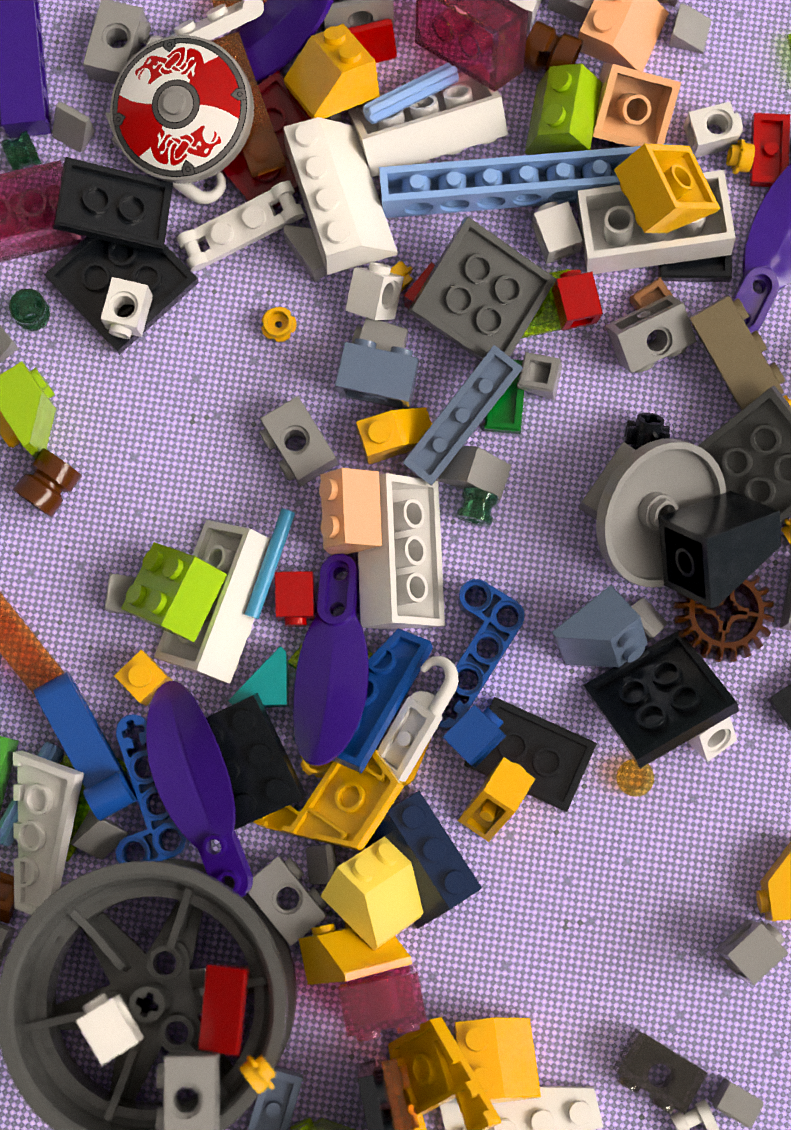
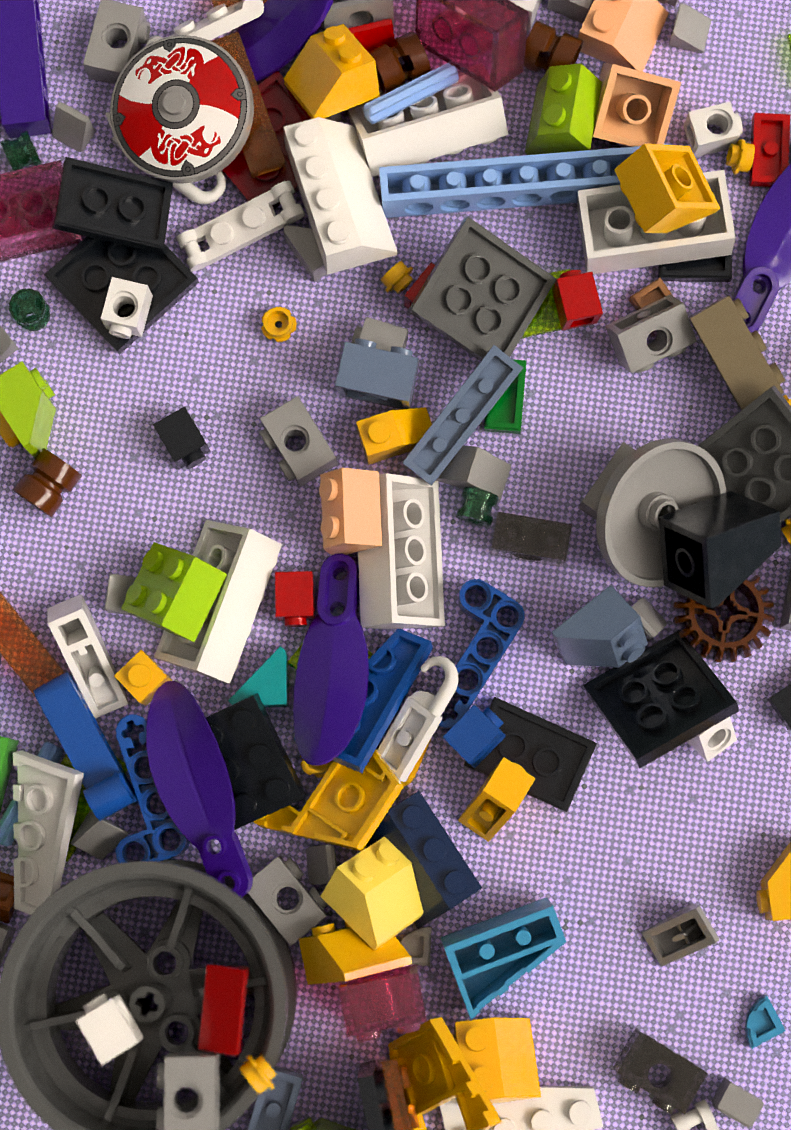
(86, 655): none -> white slope
(182, 439): none -> black brick
(270, 563): dark azure bar -> none
(374, 292): white brick -> none
(389, 70): none -> reddish brown wheel
(418, 945): none -> light grey tile
(501, 950): none -> dark azure wedge
(530, 539): none -> clear smoke brick
(540, 375): light grey slope -> none
(556, 231): white brick -> none
(634, 780): clear yellow plate -> none
(645, 430): black gear -> none
(680, 934): none -> light grey slope
(752, 950): light grey brick -> none
(762, 1023): none -> dark azure tile

